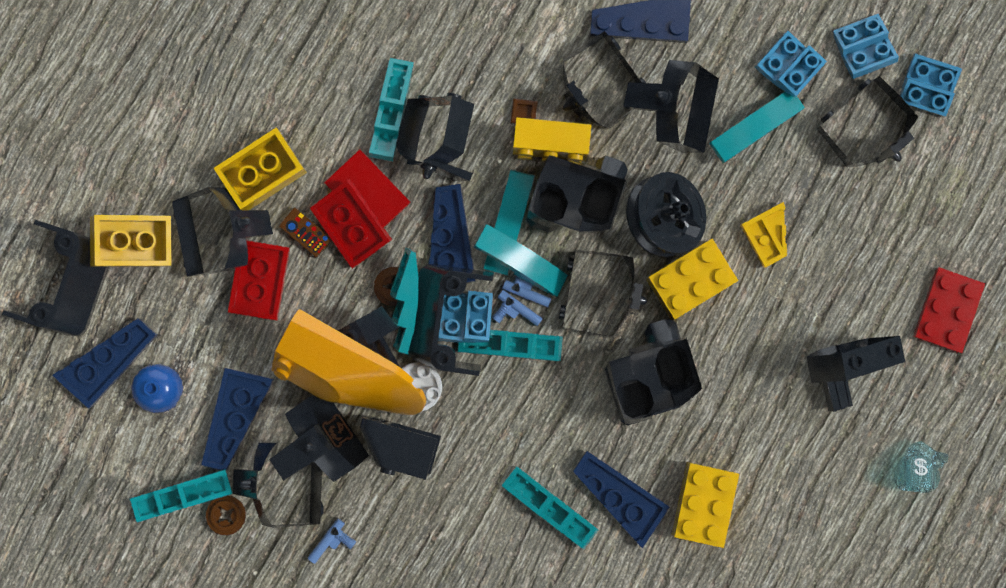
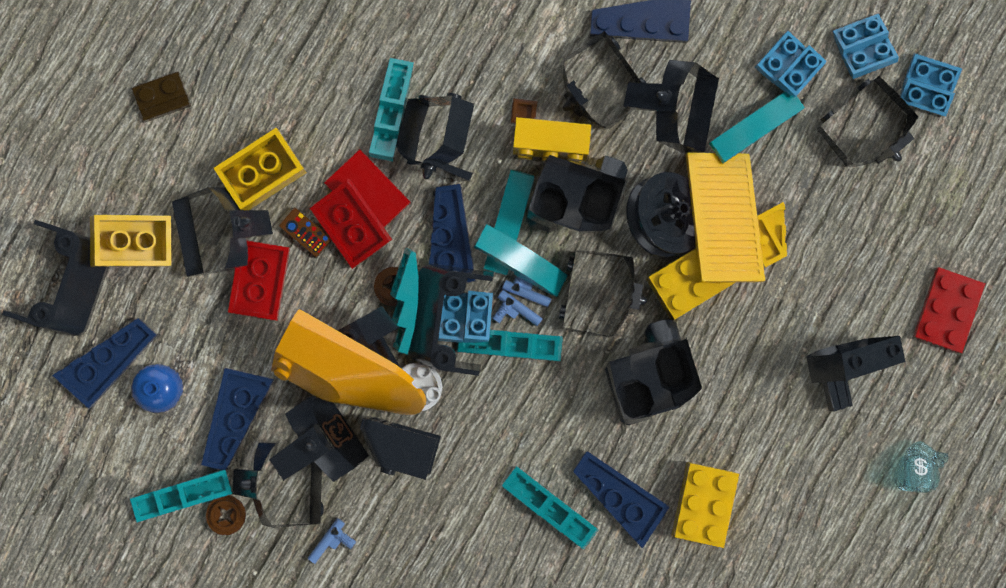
(161, 97): none -> dark brown plate
(725, 218): none -> yellow window

